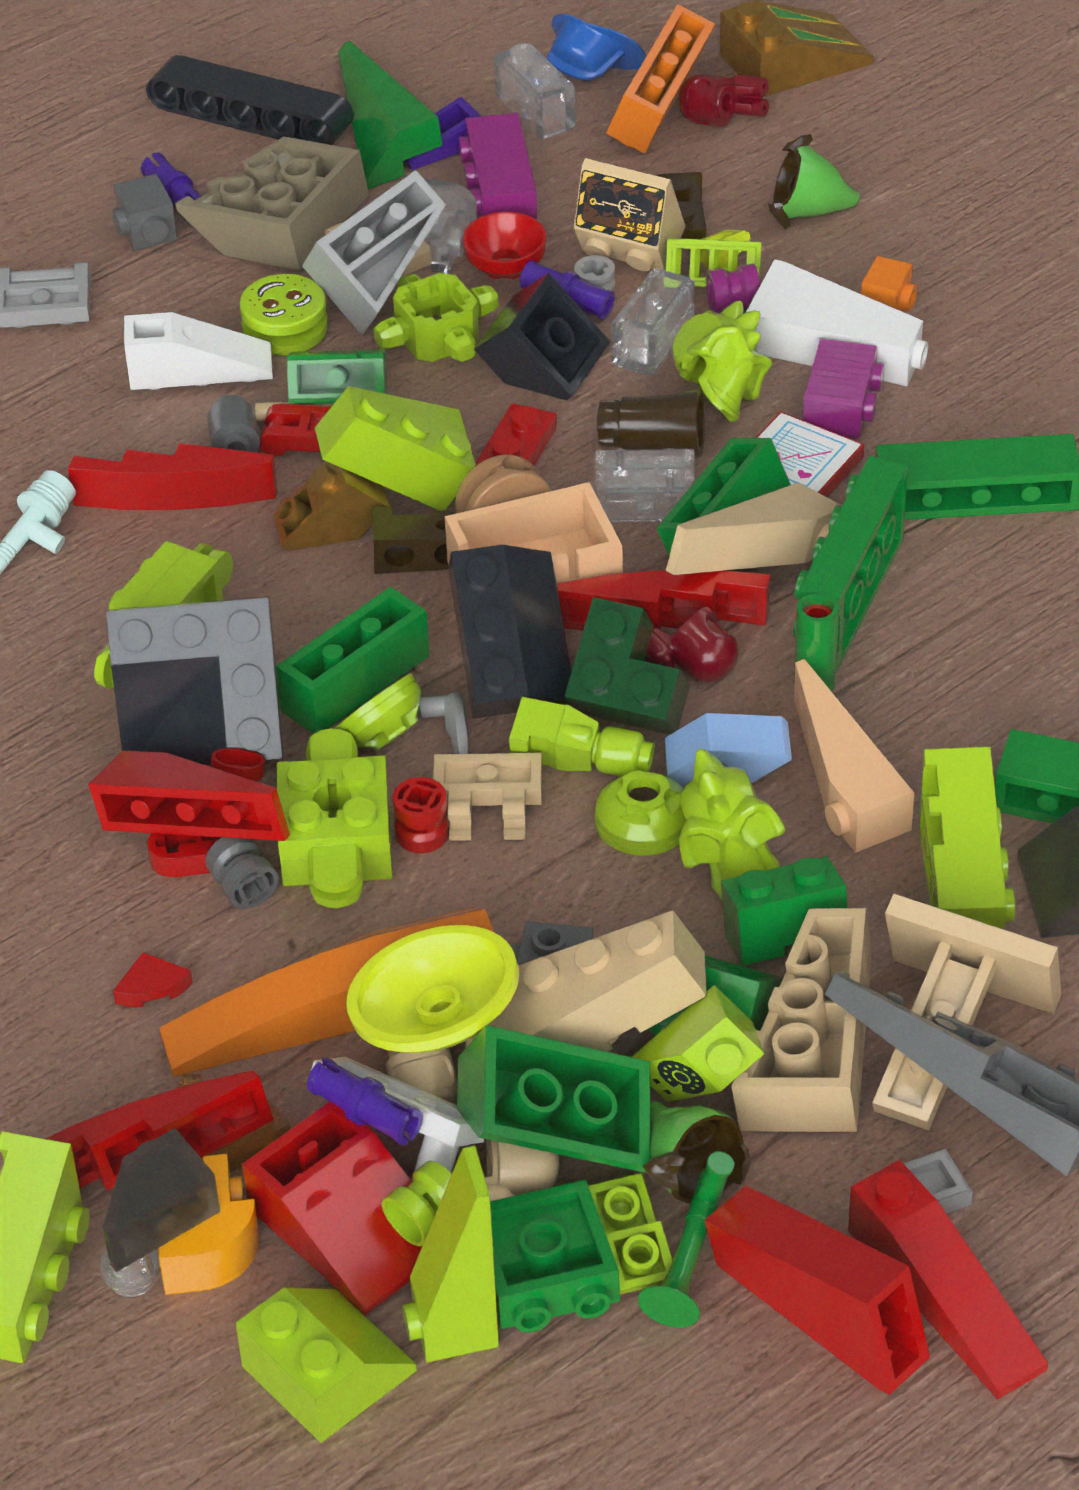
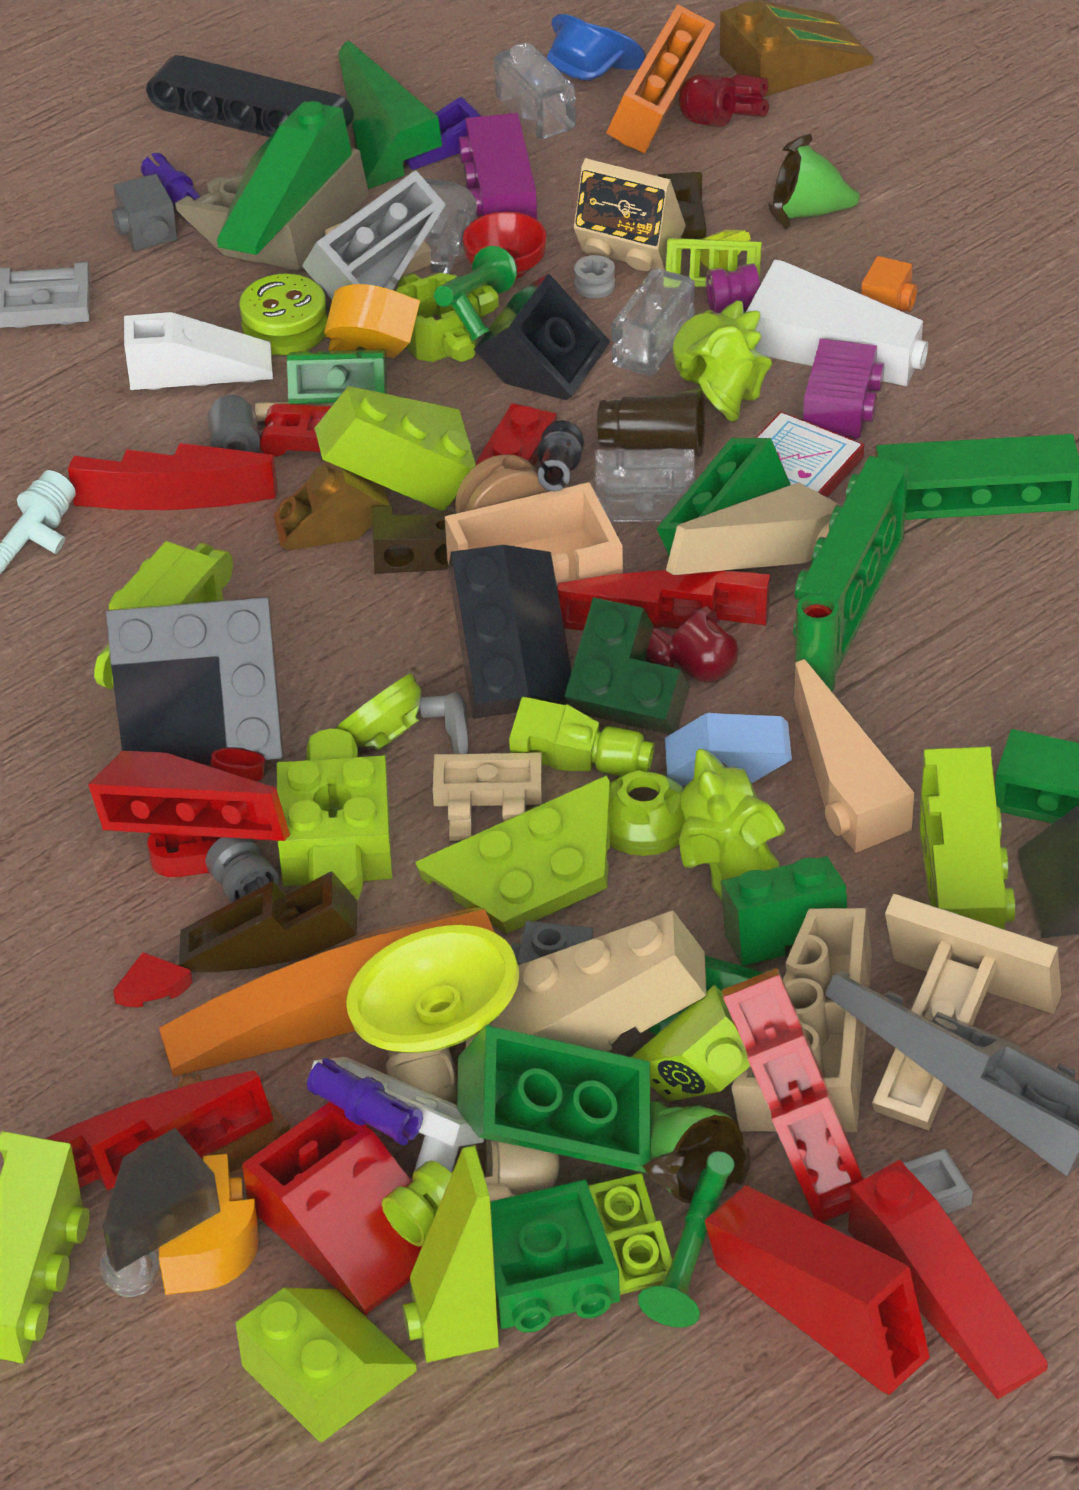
(270, 927): none -> dark brown slope
(285, 175): none -> green wedge
(353, 660): green brick -> none
(370, 319): none -> light orange brick
(420, 815): red wheel -> none
(490, 267): none -> green piece
(531, 860): none -> lime wing
(557, 456): none -> black pin
(587, 296): dark purple pin -> none
(795, 1092): none -> slope

